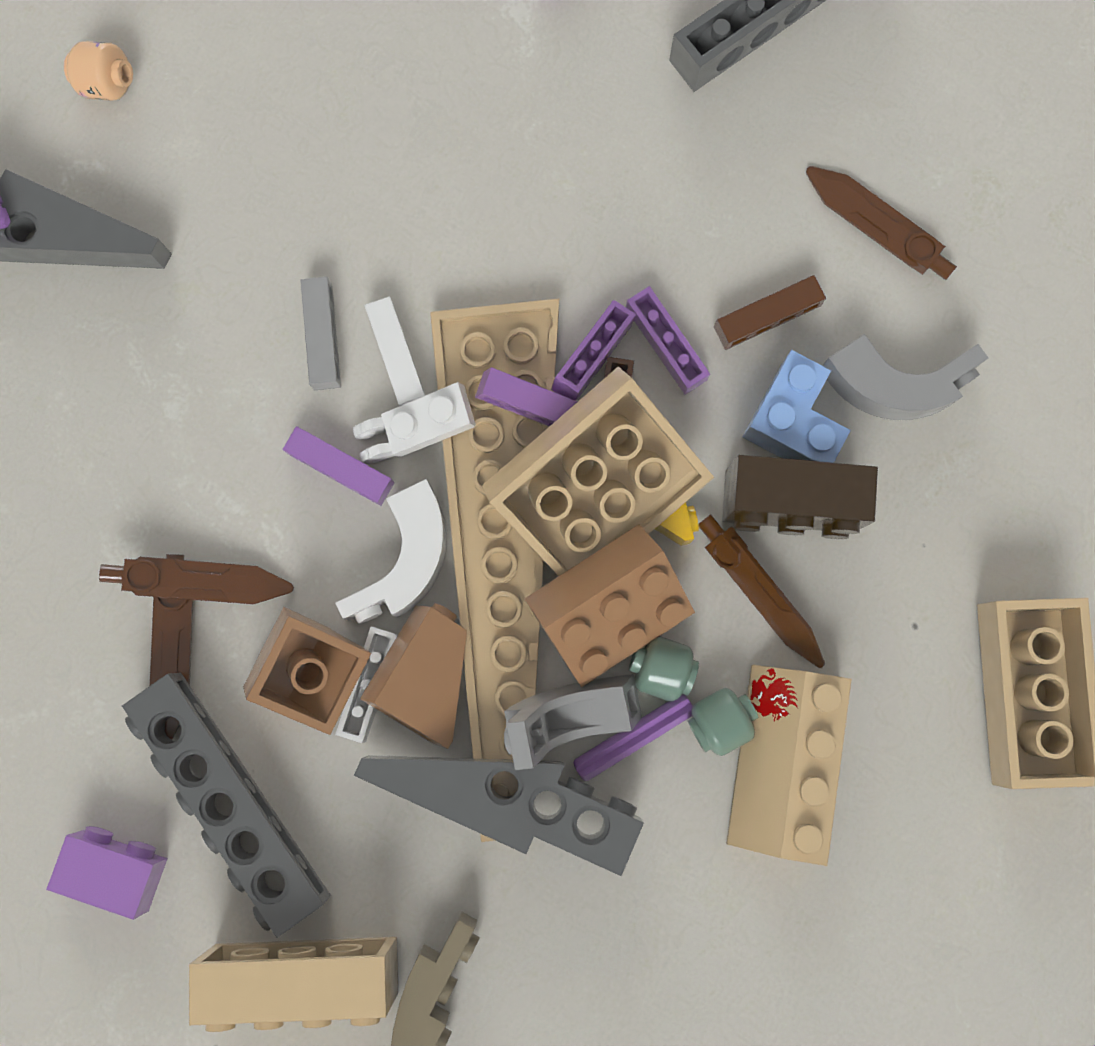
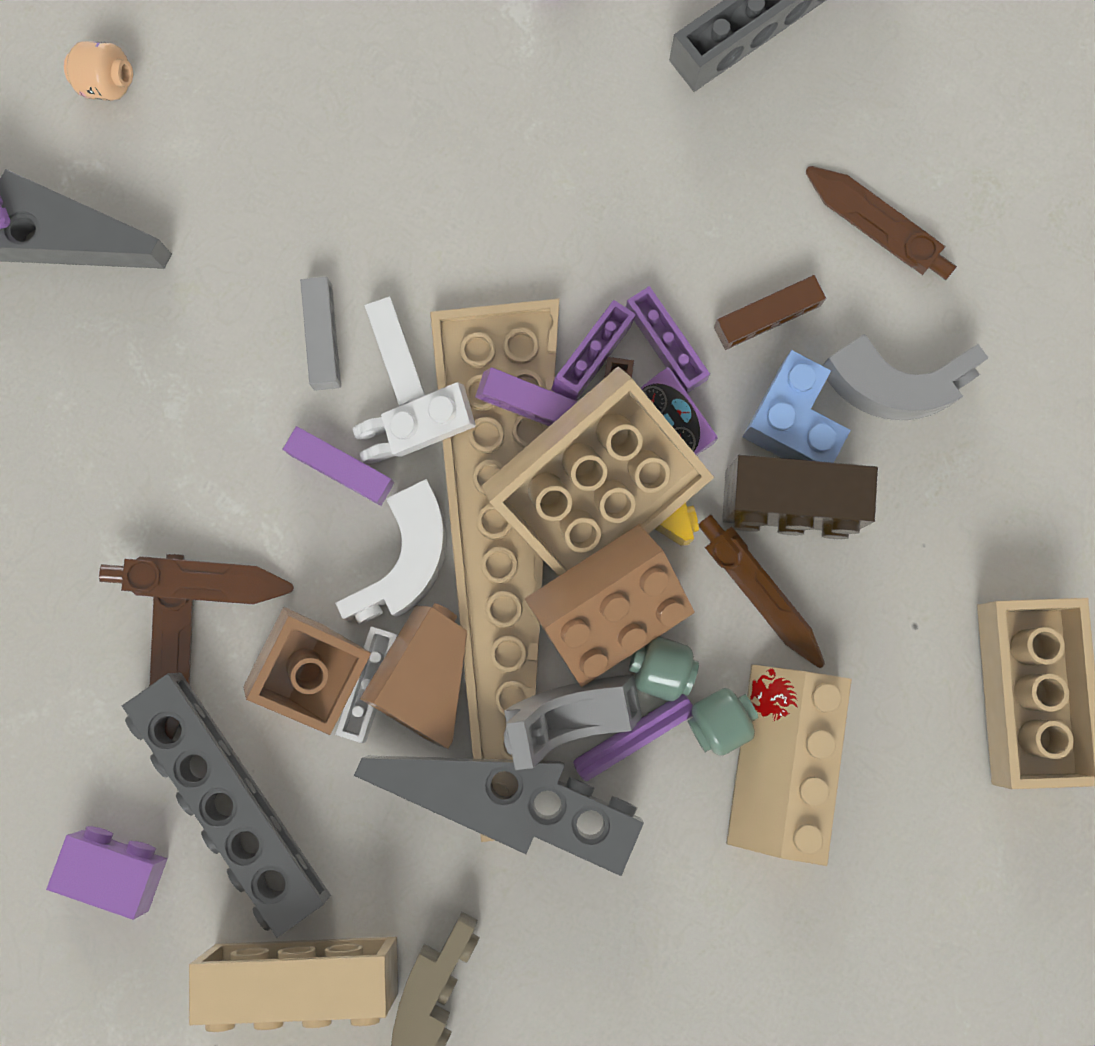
(679, 410): none -> slope

